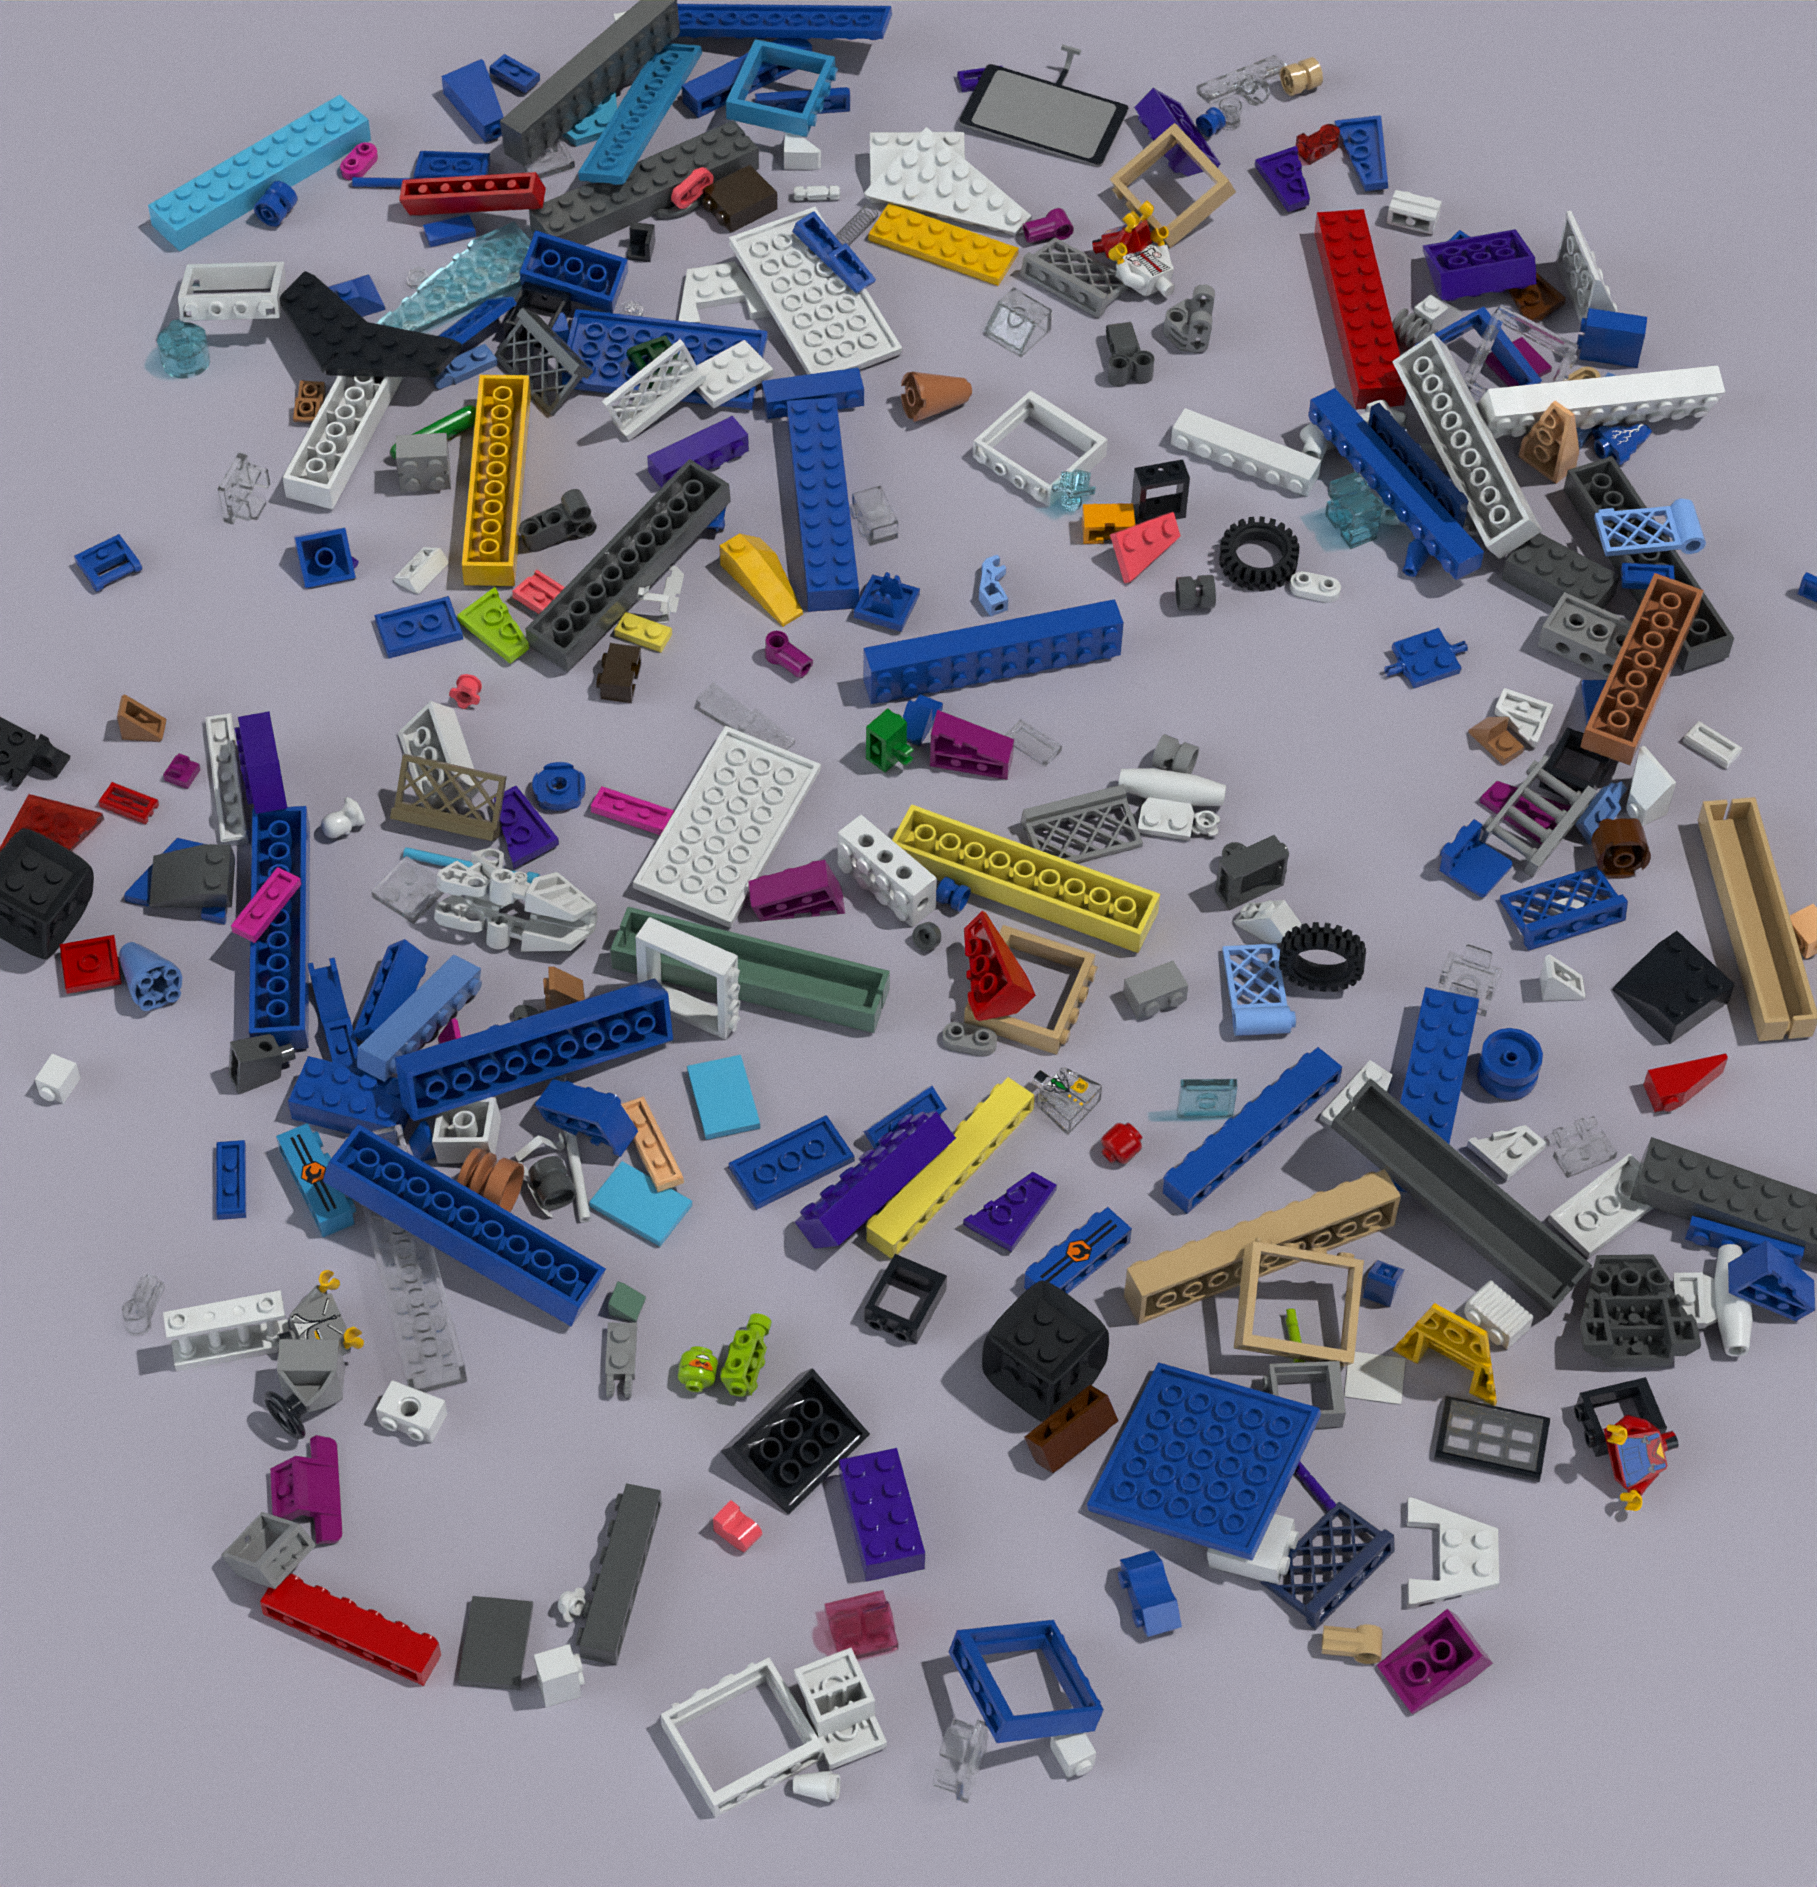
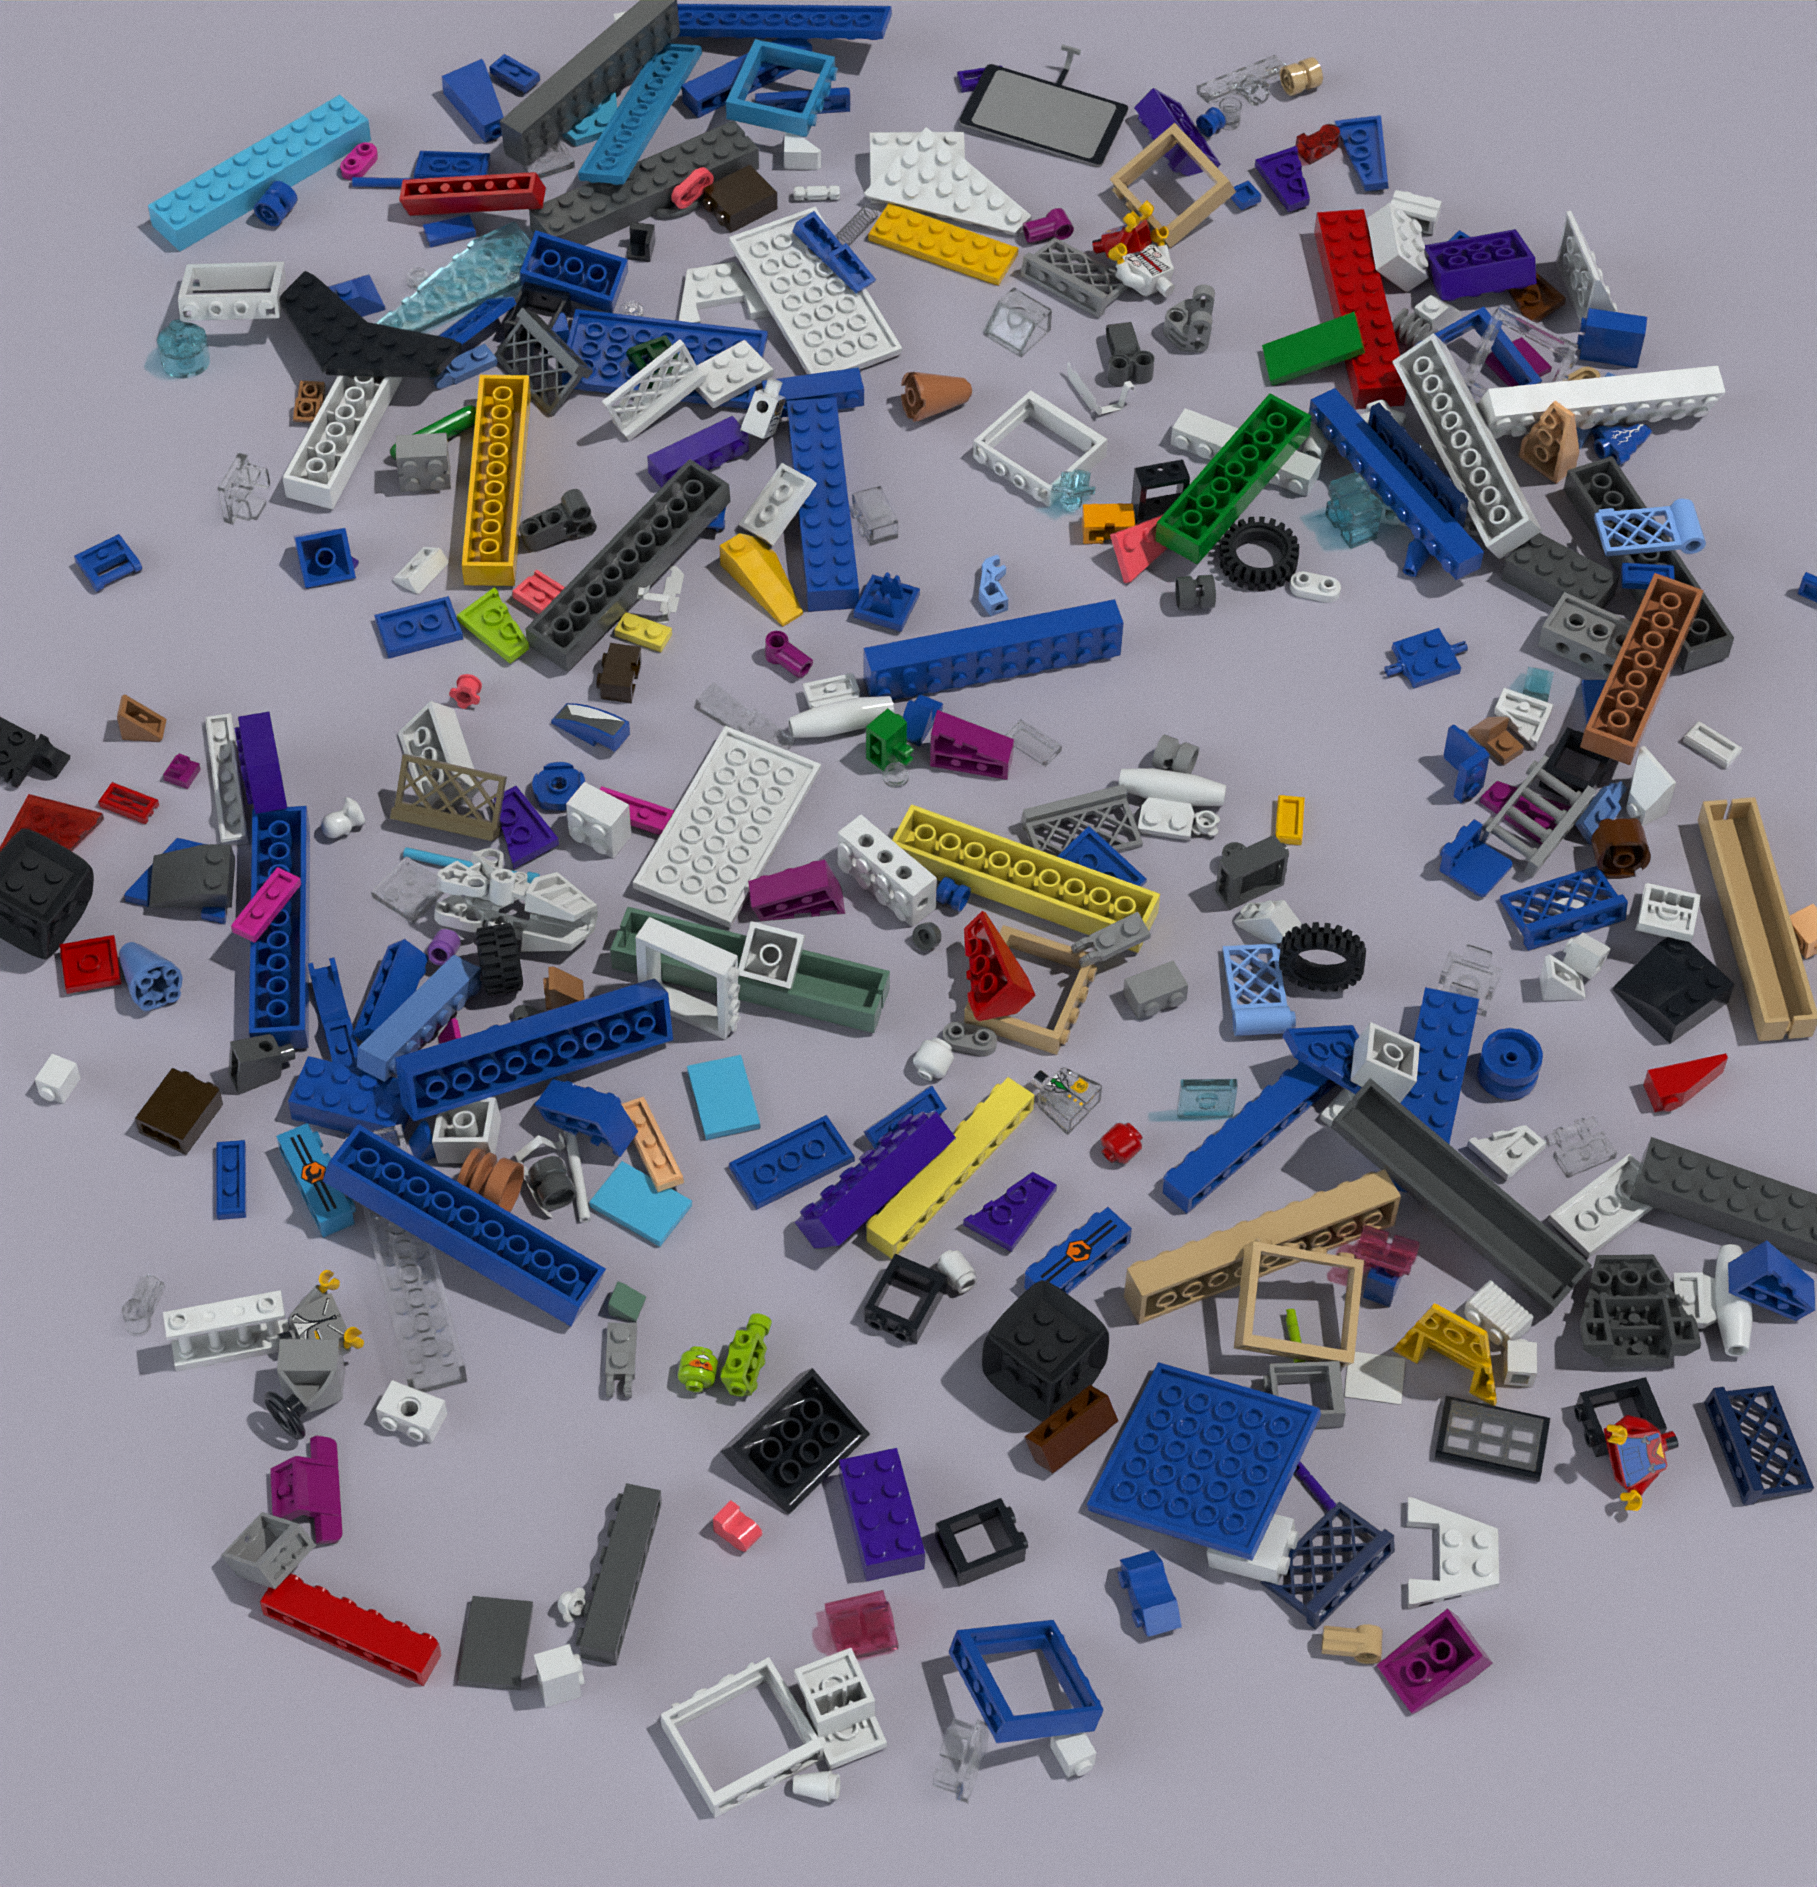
(179, 1110): none -> dark brown brick
(443, 946): none -> medium lavender brick
(499, 959): none -> black tyre
(593, 725): none -> slope
(598, 820): none -> white brick
(760, 419): none -> white torso
(771, 954): none -> white brick
(777, 504): none -> white plate
(836, 708): none -> white plate
(895, 775): none -> clear plate
(933, 1059): none -> white head
(958, 1271): none -> white brick
(989, 1564): none -> black window
(1090, 400): none -> white piece
(1095, 853): none -> blue wing
(1112, 939): none -> light grey hinge
(1233, 478): none -> green brick
(1246, 195): none -> blue plate
(1290, 819): none -> yellow tile
(1313, 348): none -> green tile
(1326, 1051): none -> blue plate
(1386, 1060): none -> white brick
(1395, 1257): none -> clear pink plate
(1398, 247): none -> white brick
(1469, 760): none -> blue bracket
(1520, 1363): none -> white brick
(1538, 683): none -> clear light blue brick
(1585, 955): none -> white brick
(1668, 912): none -> white bracket
(1715, 1235): blue plate -> none
(1735, 1443): none -> dark blue fence

